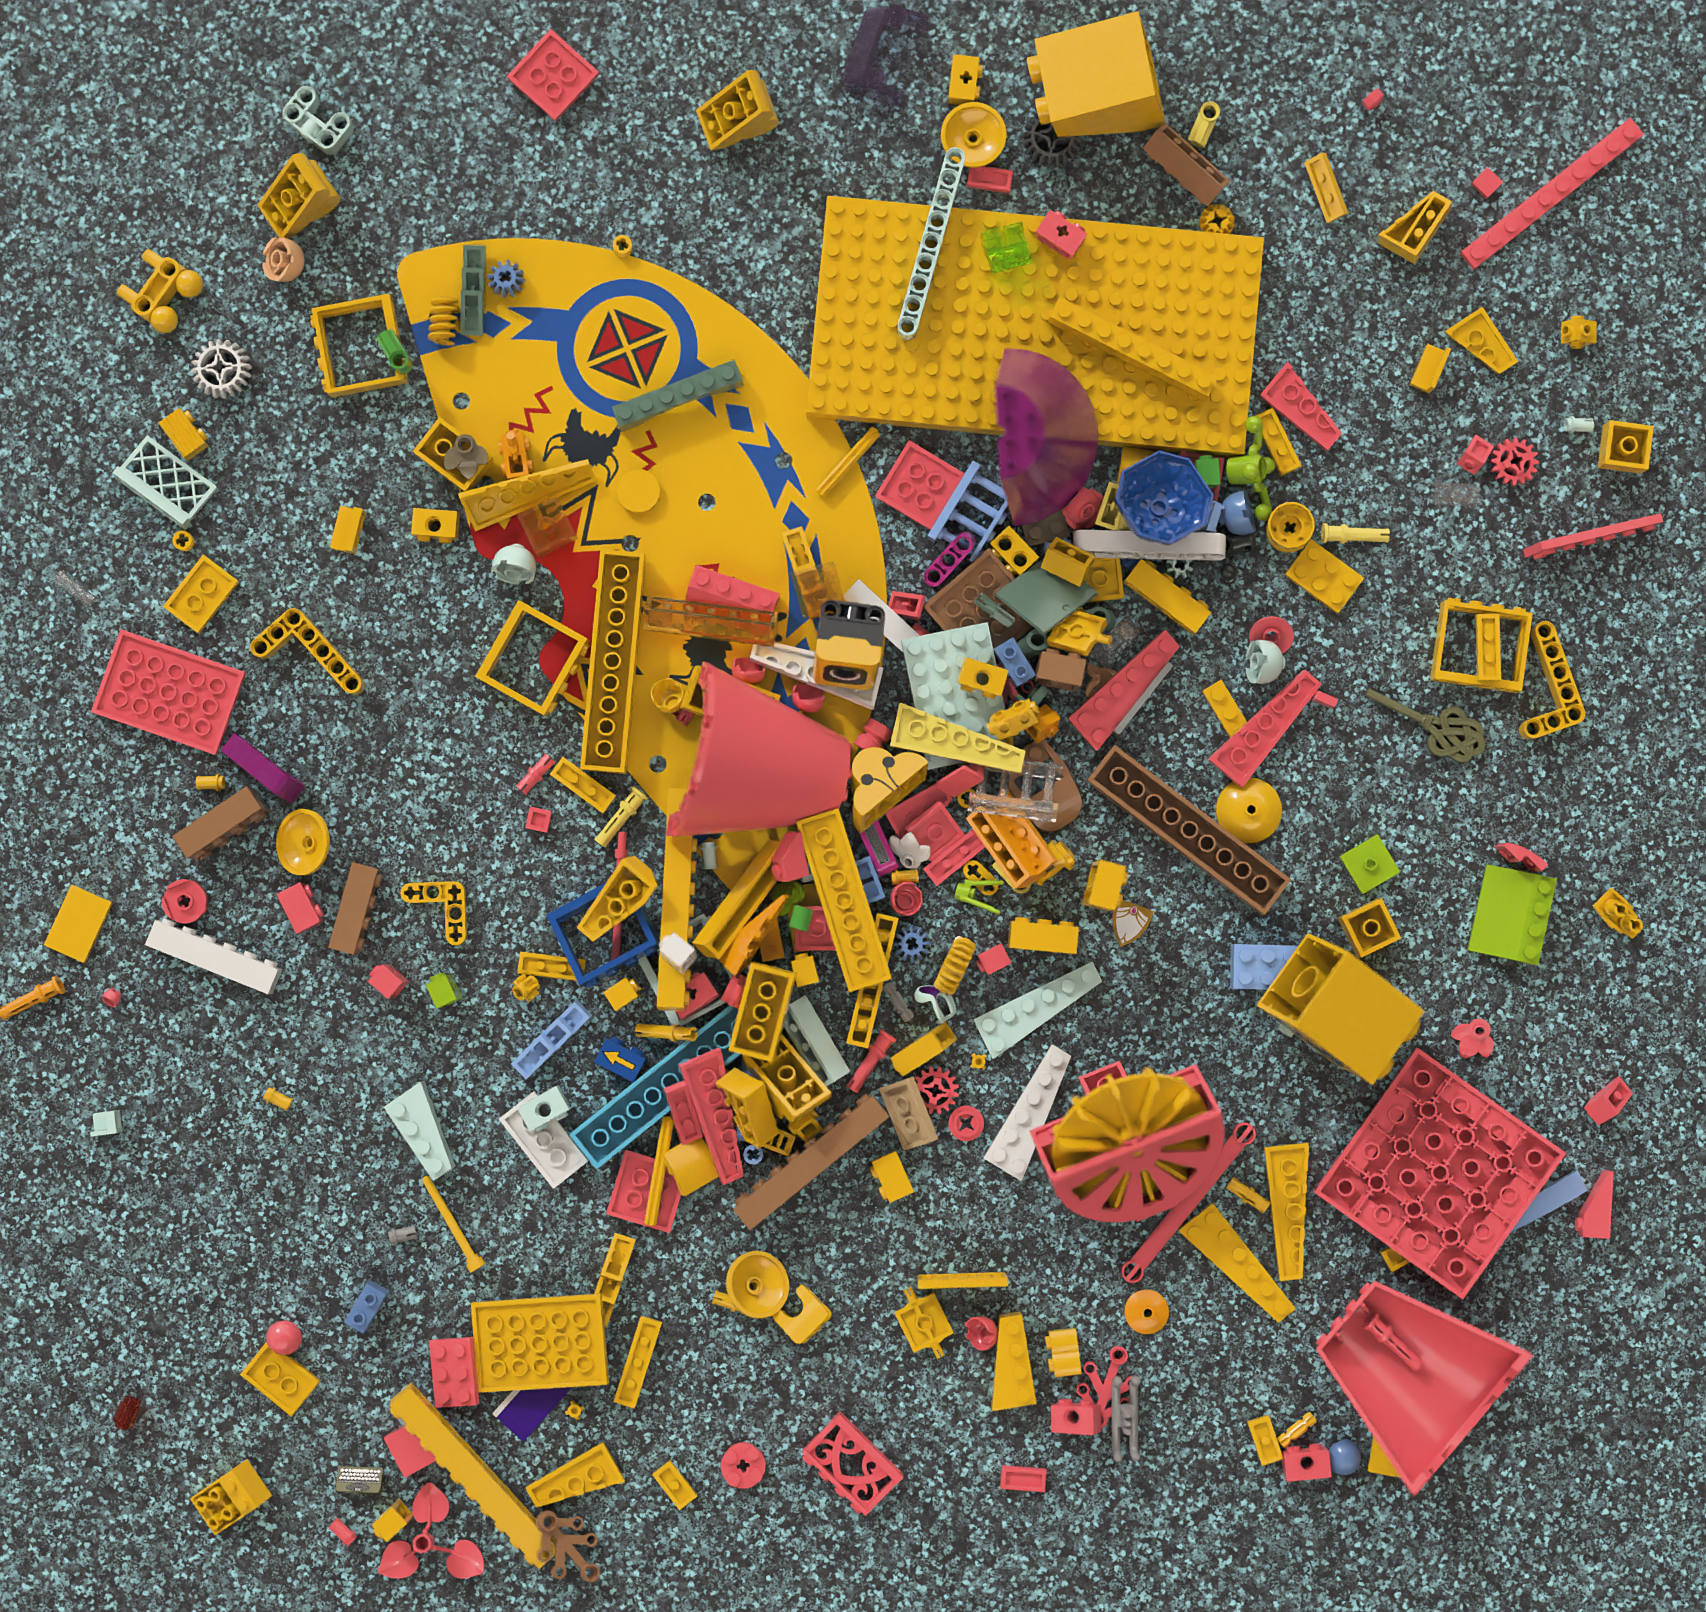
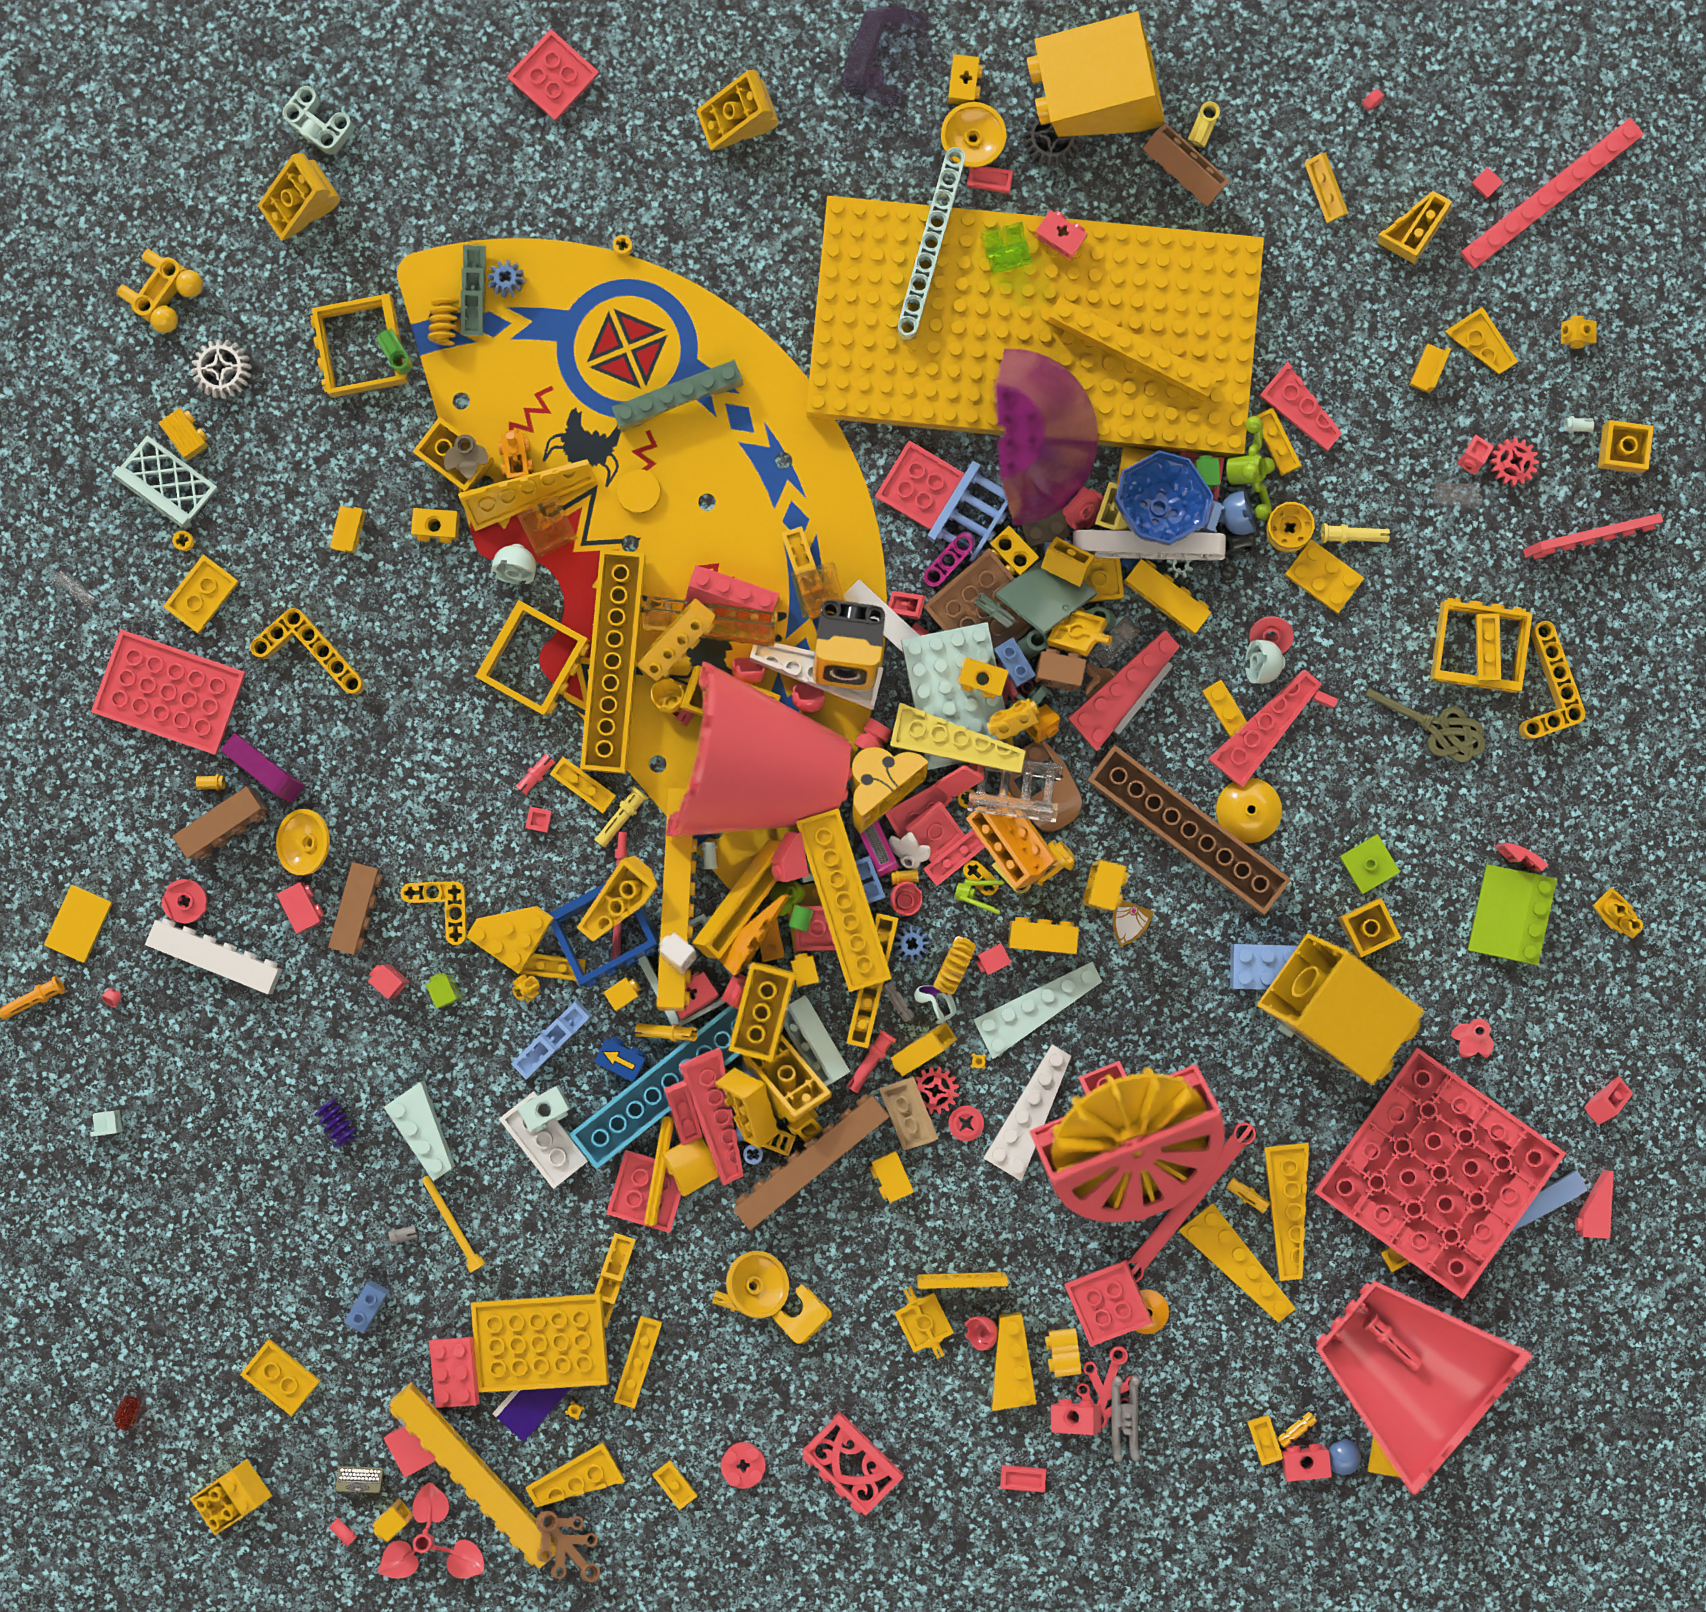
(277, 1098): yellow pin -> none
(283, 260): light nougat cylinder -> none
(284, 1337): coral hair -> none
(336, 1124): none -> dark purple piece
(511, 935): none -> yellow plate
(676, 640): none -> yellow brick
(848, 462): yellow axle -> none
(1108, 1303): none -> coral plate
(1221, 212): yellow gear -> none

